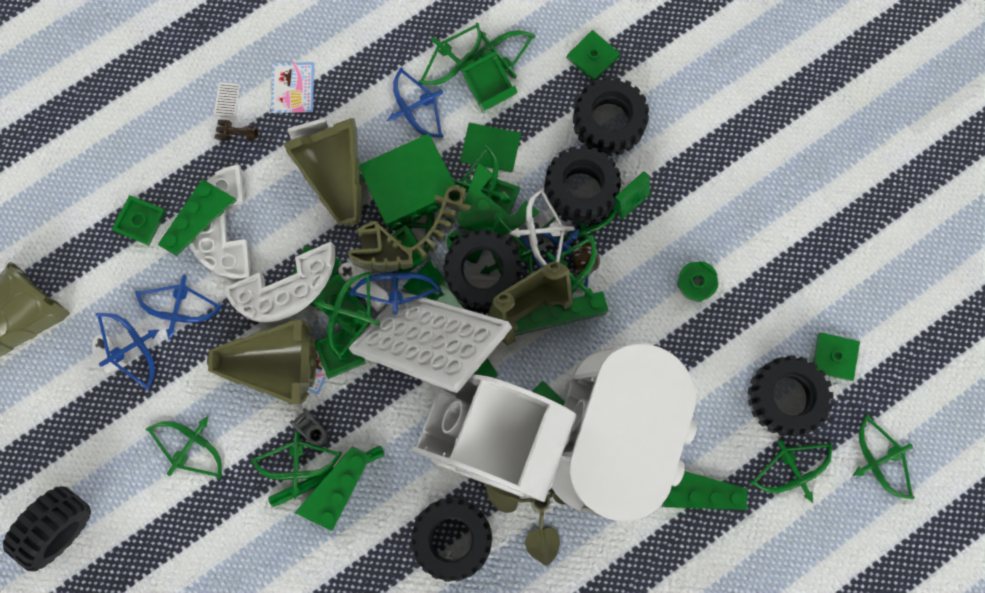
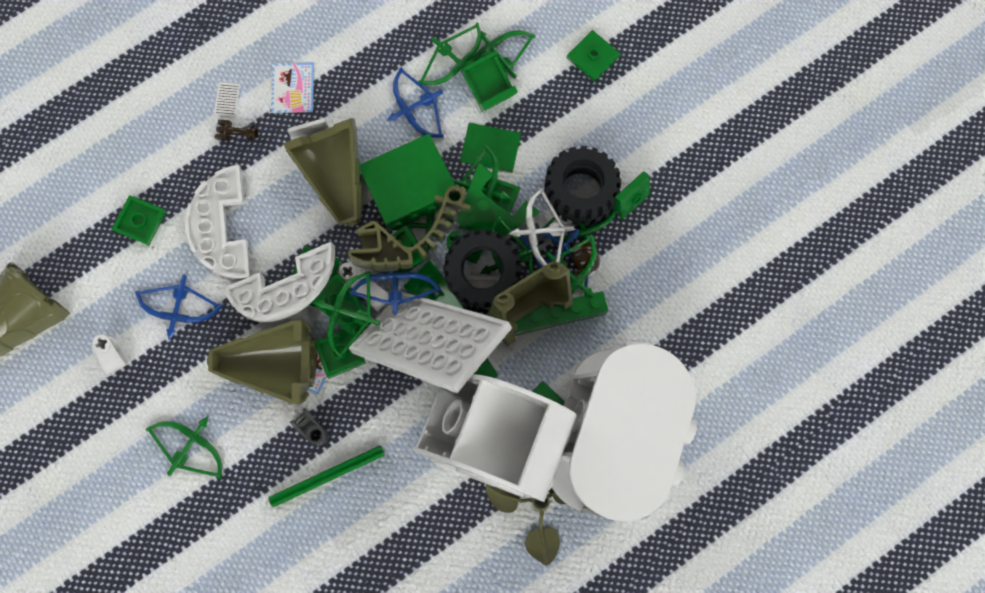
(46, 528): black tyre -> none
(118, 354): blue piece -> none
(196, 215): green wing -> none
(296, 451): green piece -> none
(333, 492): green wing -> none
(422, 539): black tyre -> none
(614, 93): black tyre -> none
(686, 282): green plate -> none
(705, 493): green wing -> none
(789, 458): green piece -> none
(816, 396): black tyre -> none
(836, 356): green plate -> none
(893, 454): green piece -> none

